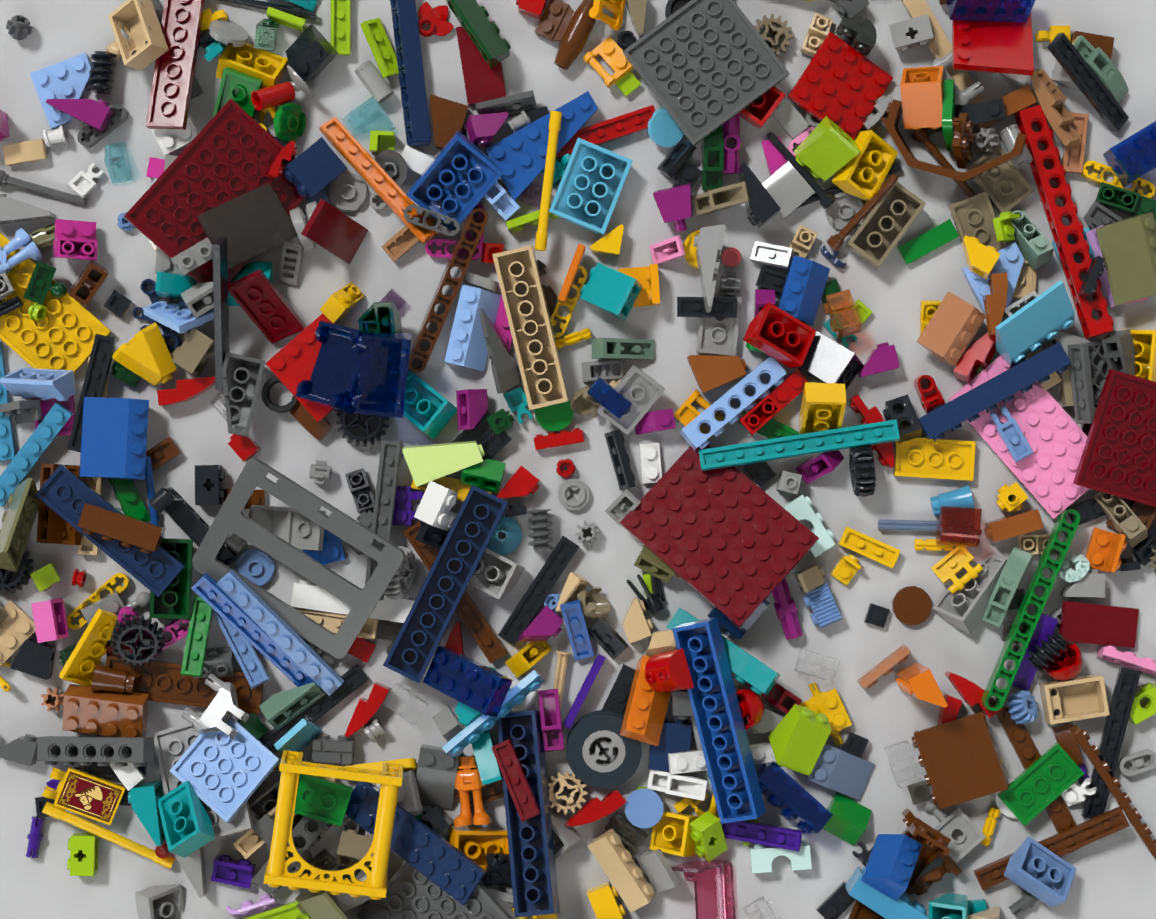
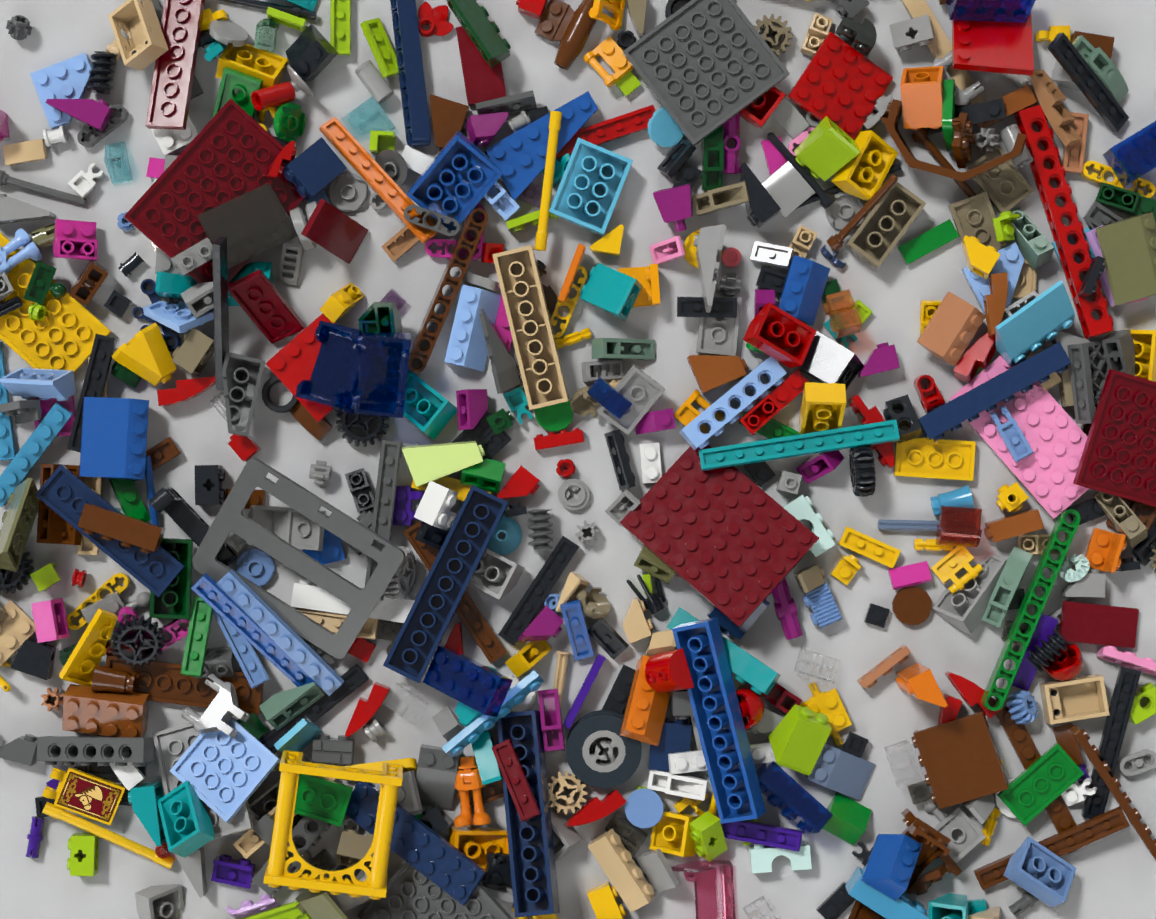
(130, 264): none -> black pin
(910, 575): none -> dark pink tile
(980, 807): none -> light grey slope

